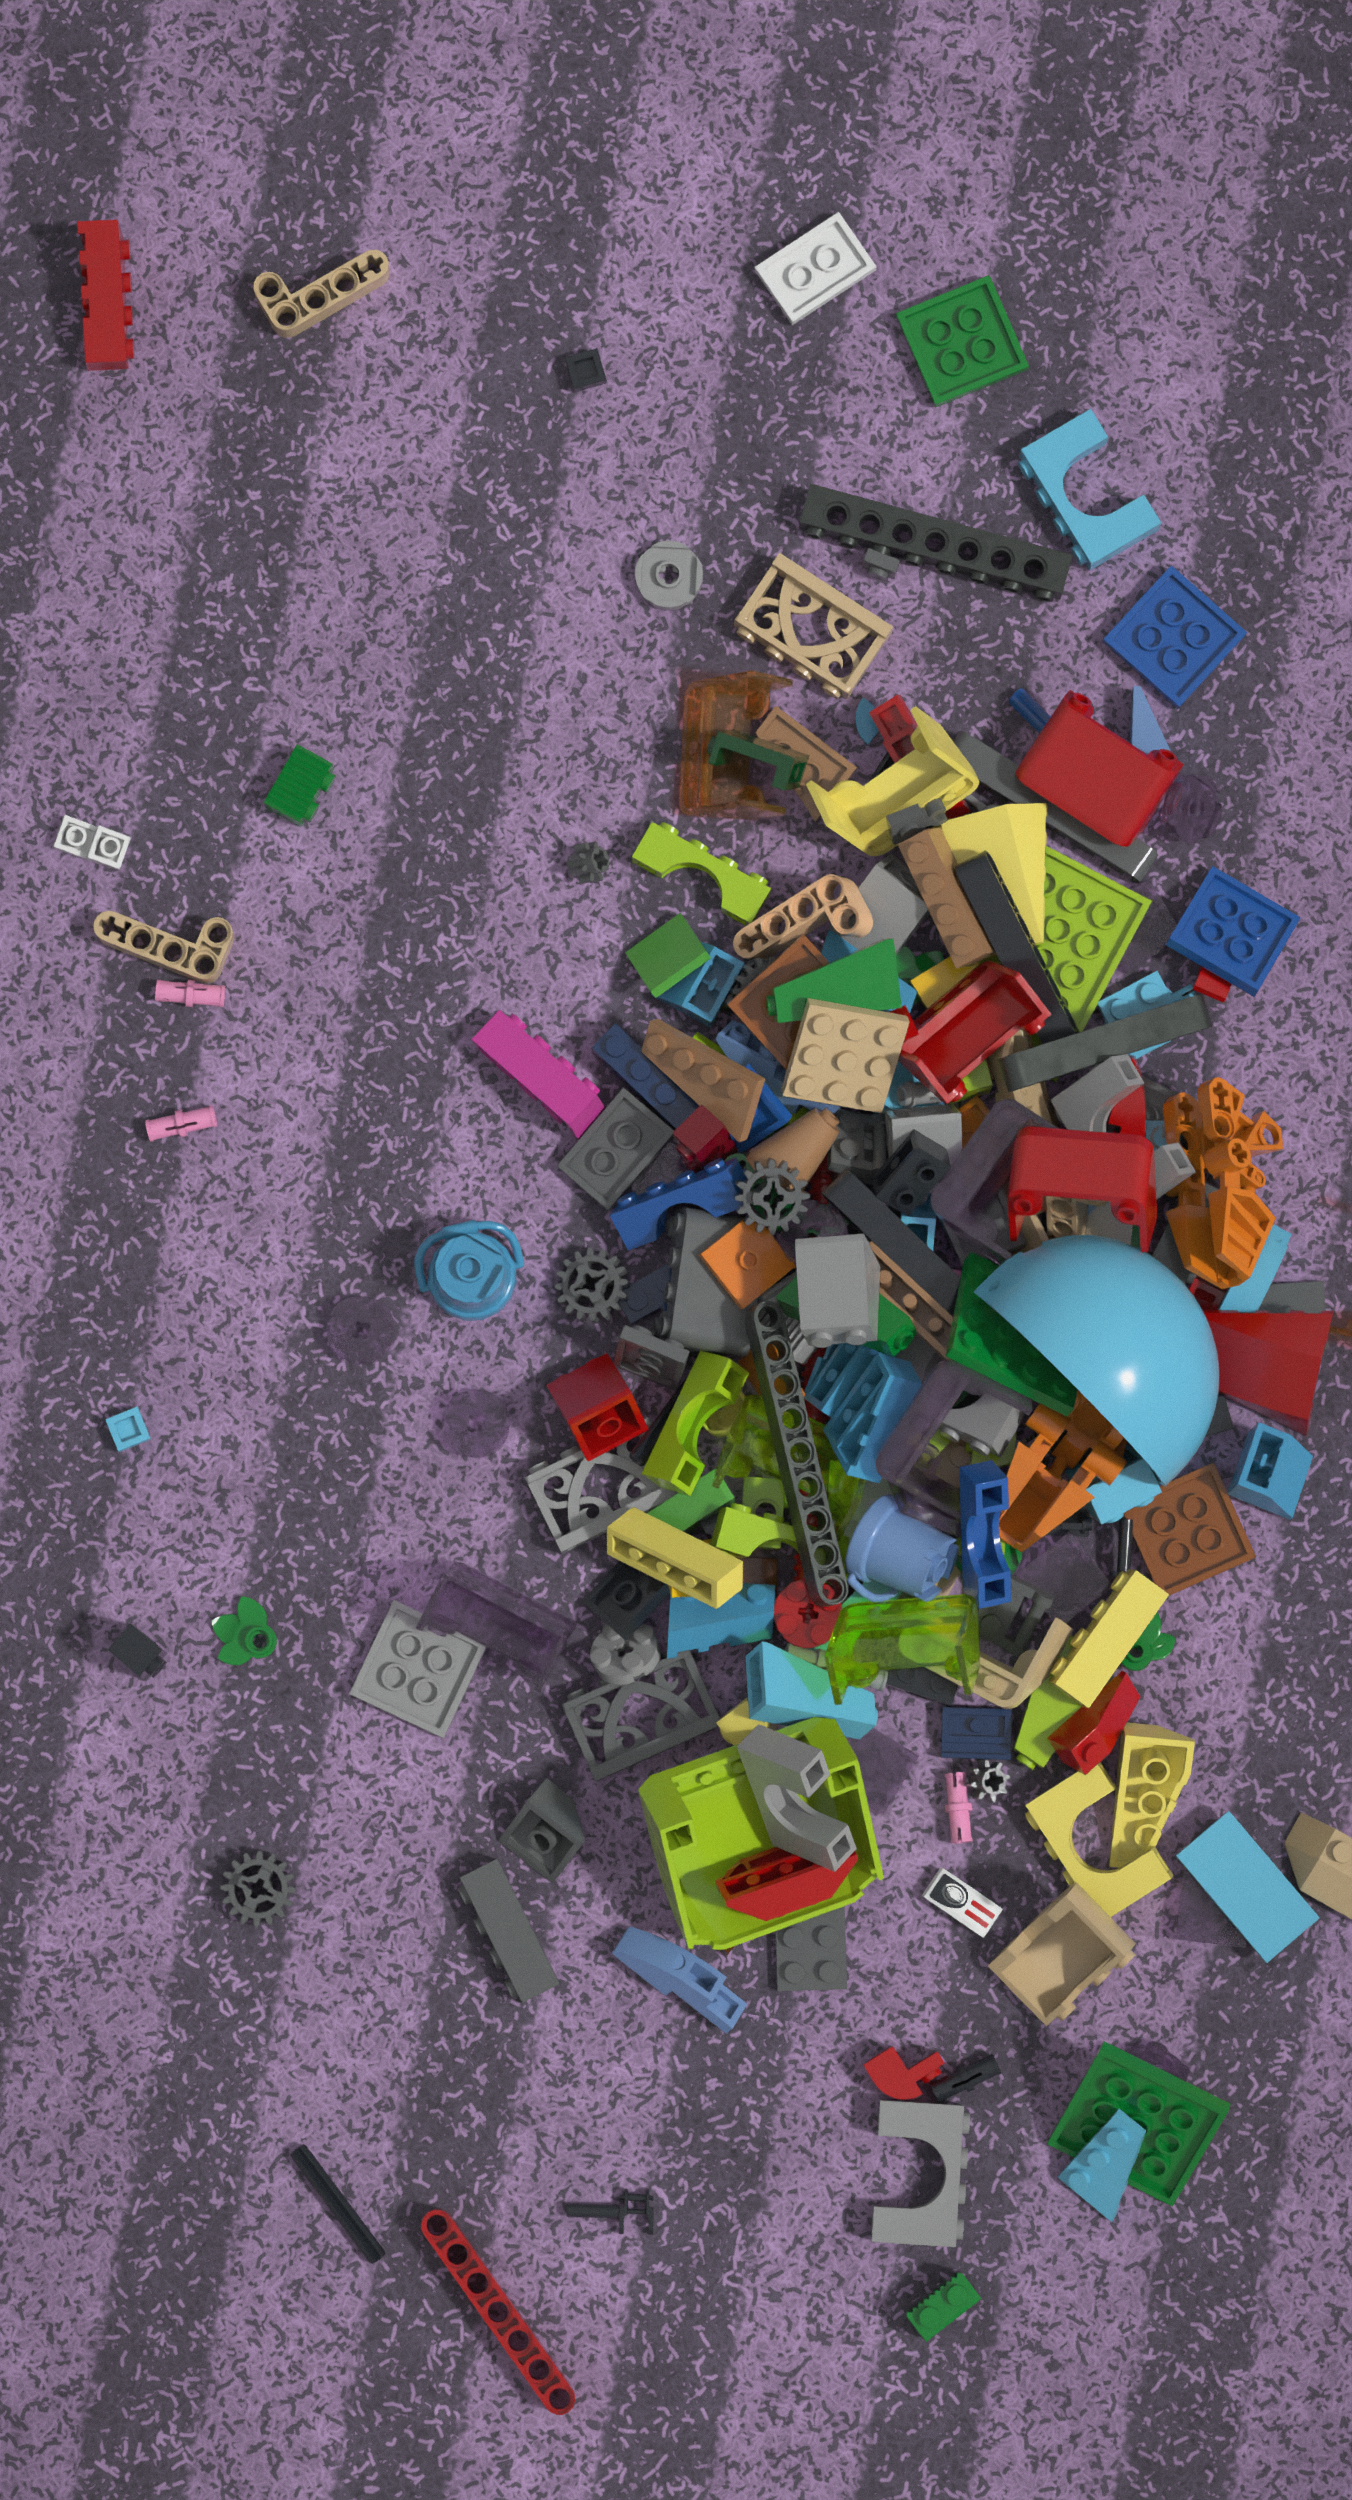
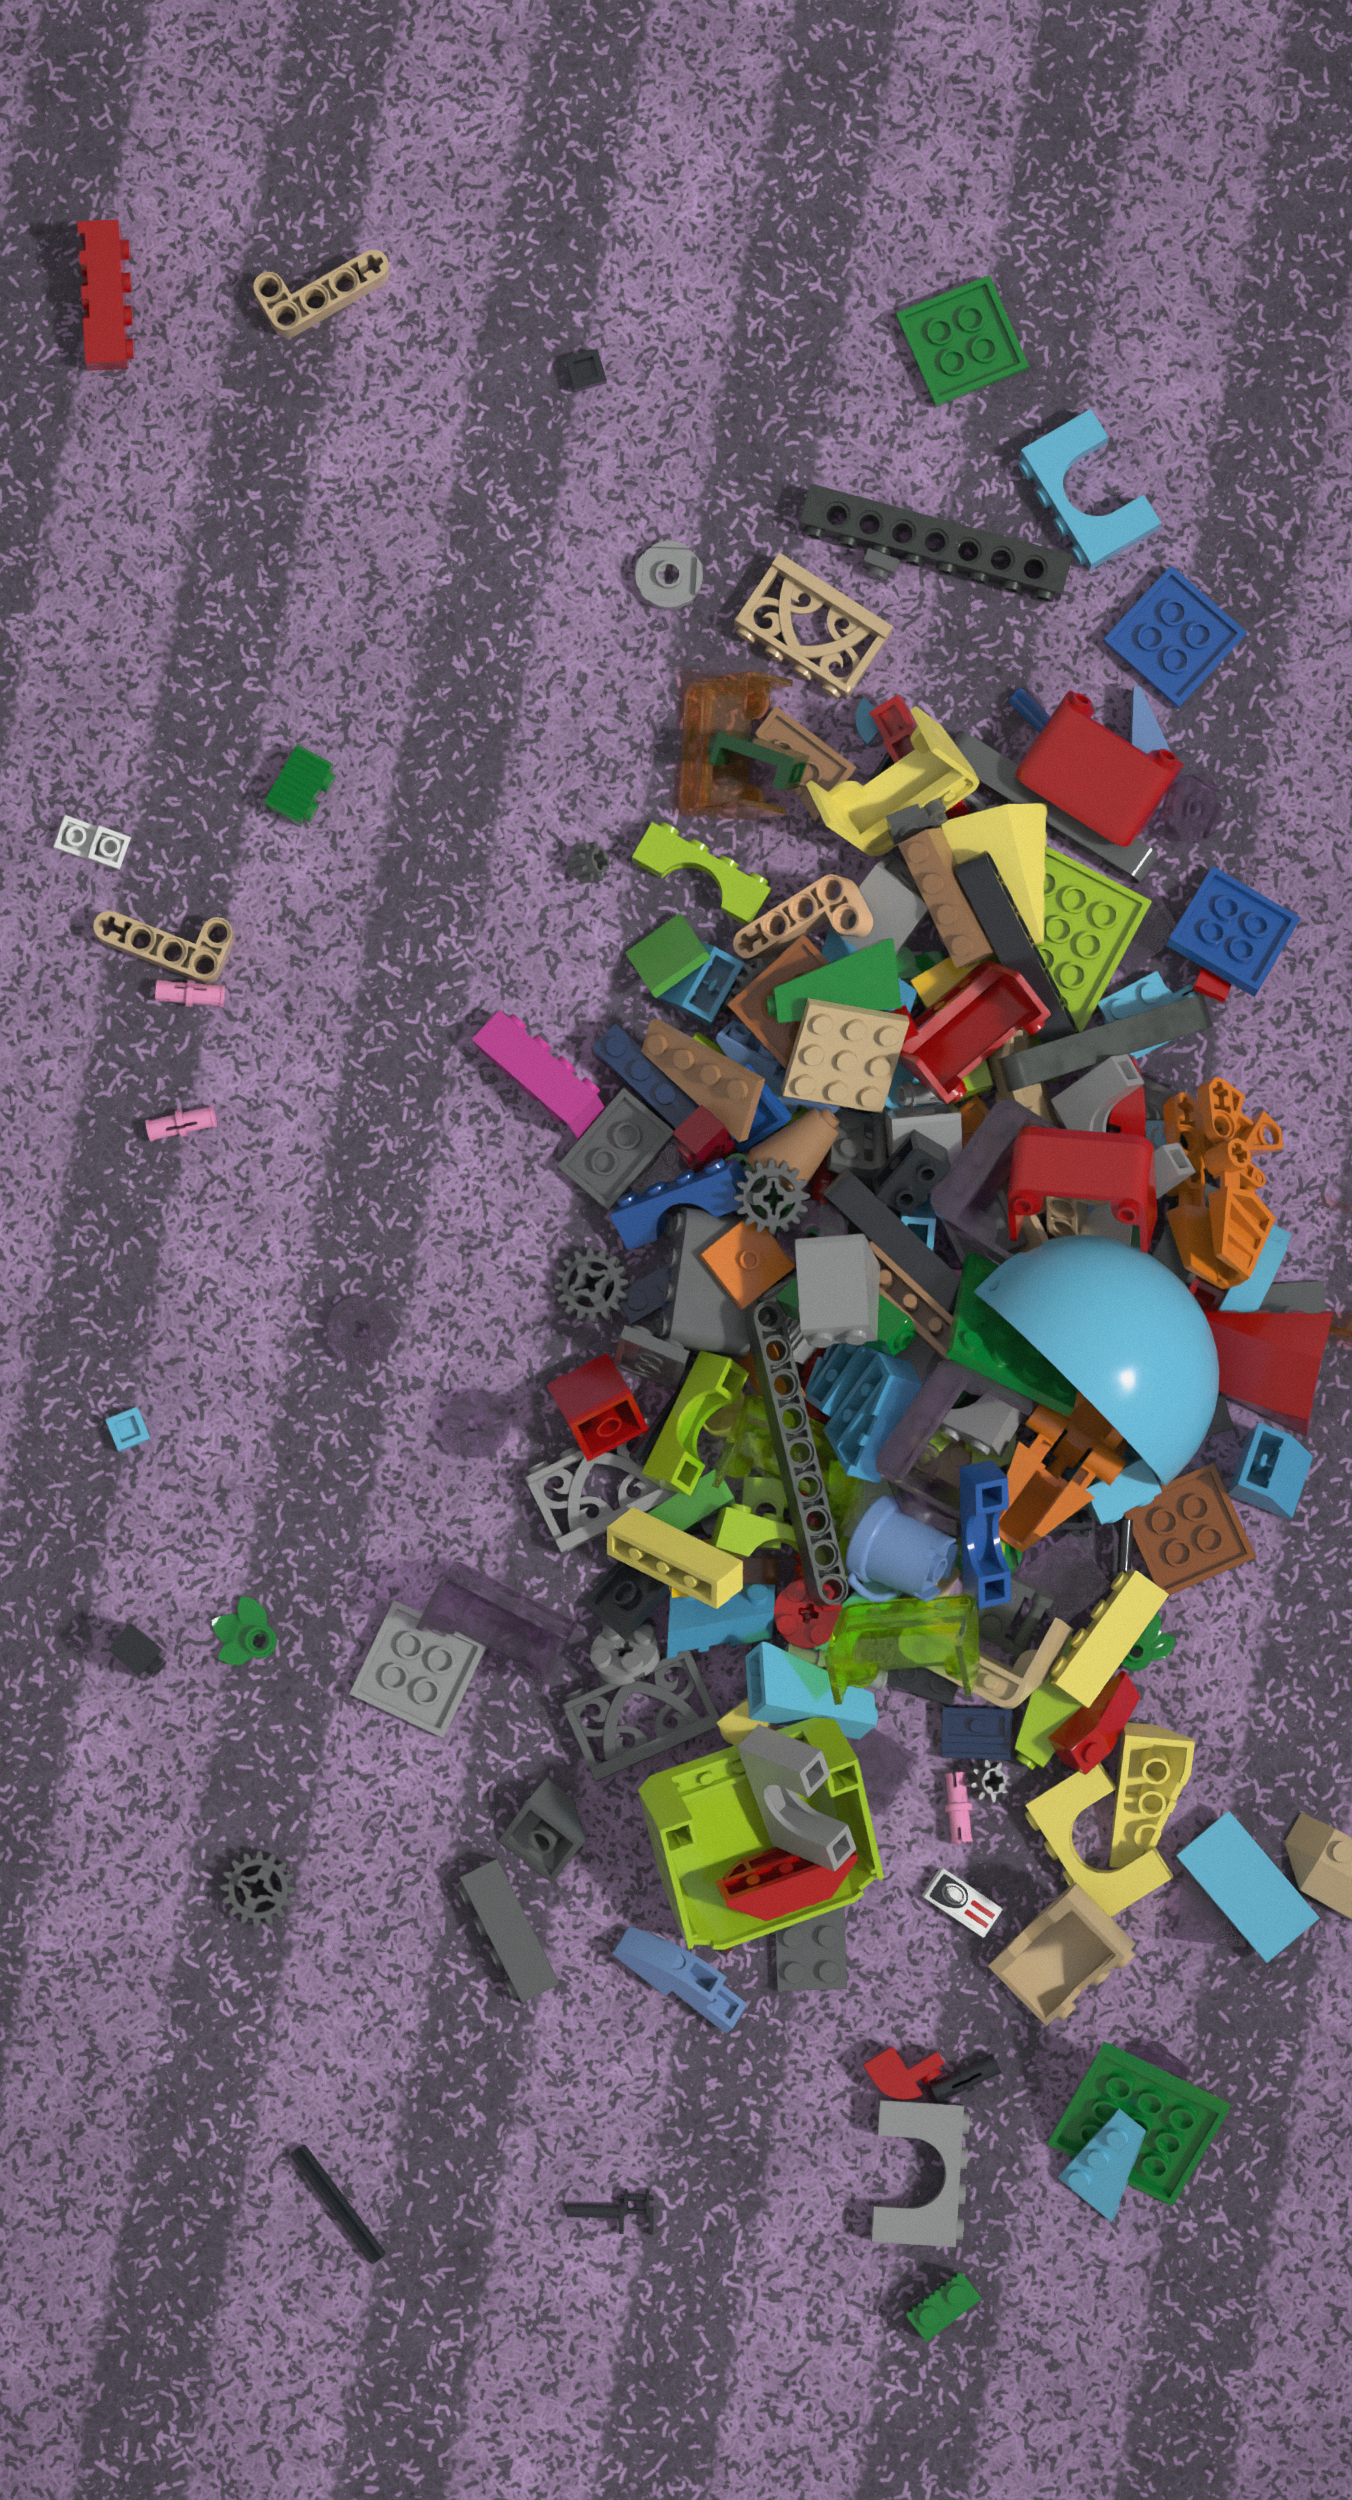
(470, 1270): dark azure piece -> none
(503, 2328): red beam -> none
(815, 268): white plate -> none

